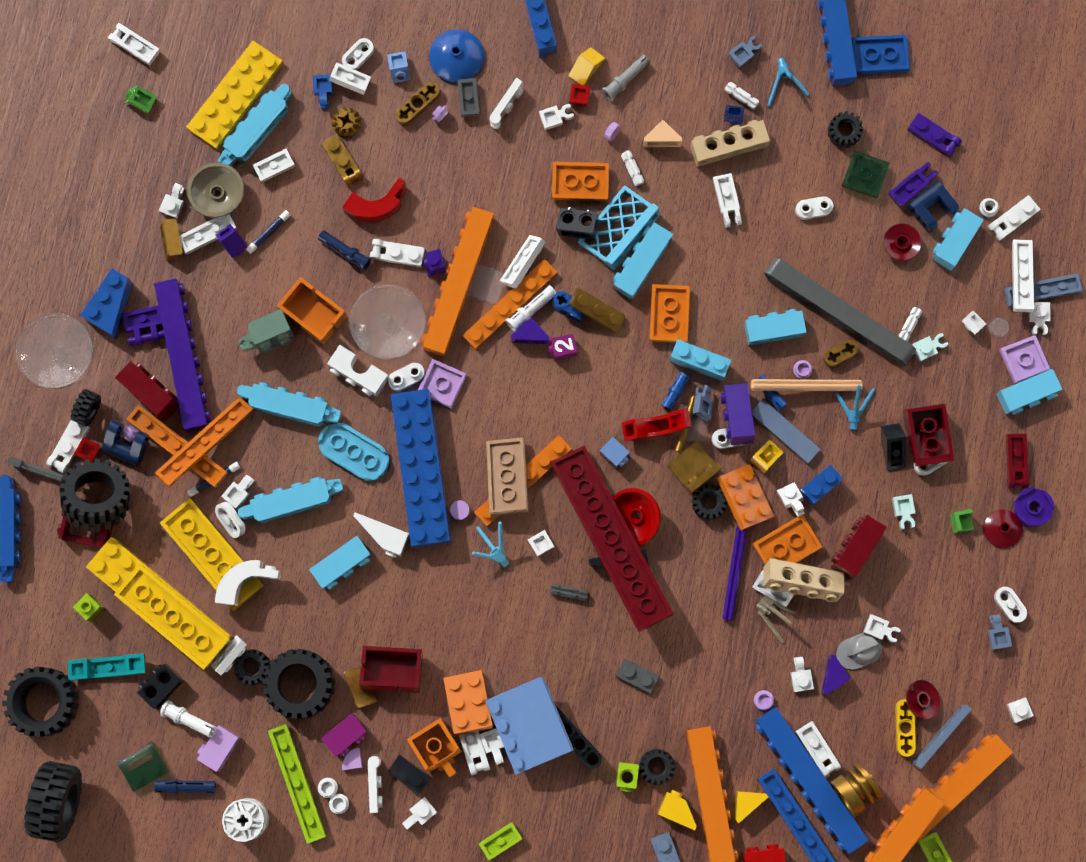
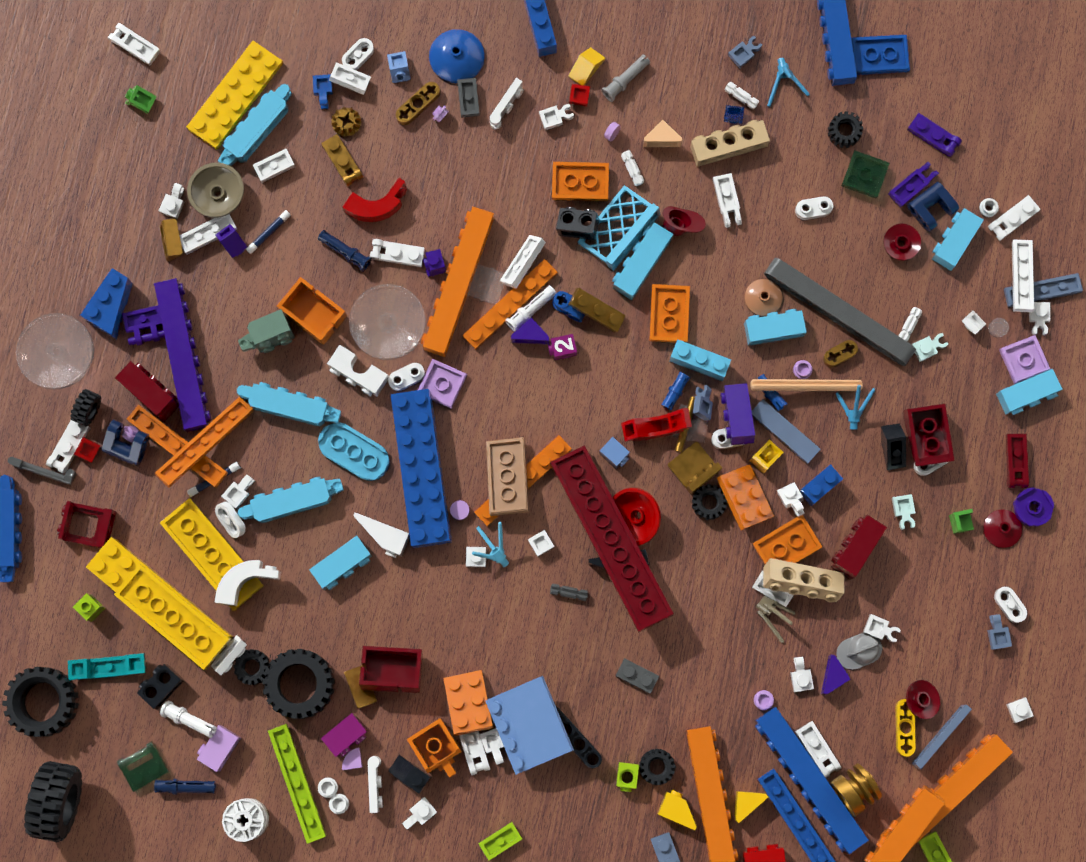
(94, 514): black tyre -> none
(475, 561): none -> white plate
(681, 221): none -> dark red piece
(734, 574): dark purple axle -> none
(756, 303): none -> nougat dish

